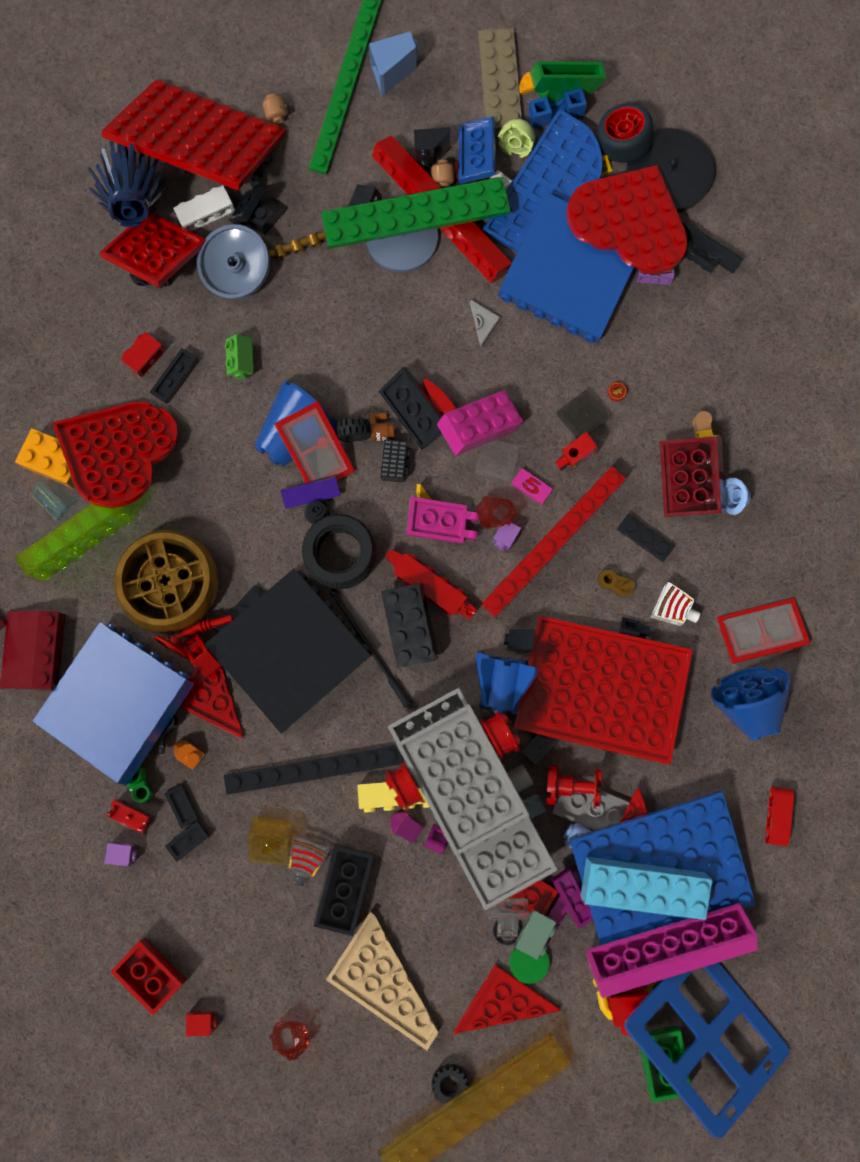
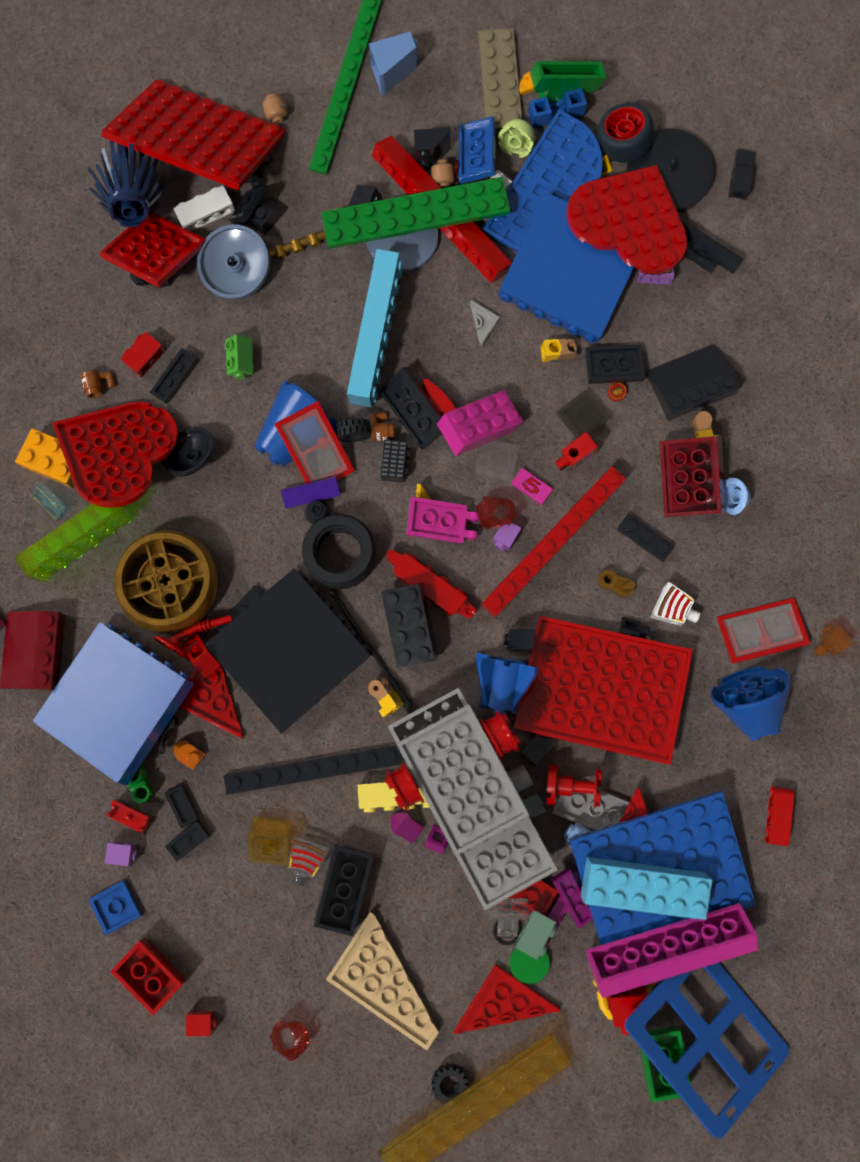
(92, 383): none -> dark orange piece
(115, 907): none -> blue tile
(191, 452): none -> black dish
(374, 328): none -> medium azure brick
(385, 696): none -> leg
(558, 349): none -> leg
(614, 364): none -> black plate
(693, 382): none -> black slope
(741, 174): none -> black piece
(834, 640): none -> clear orange brick

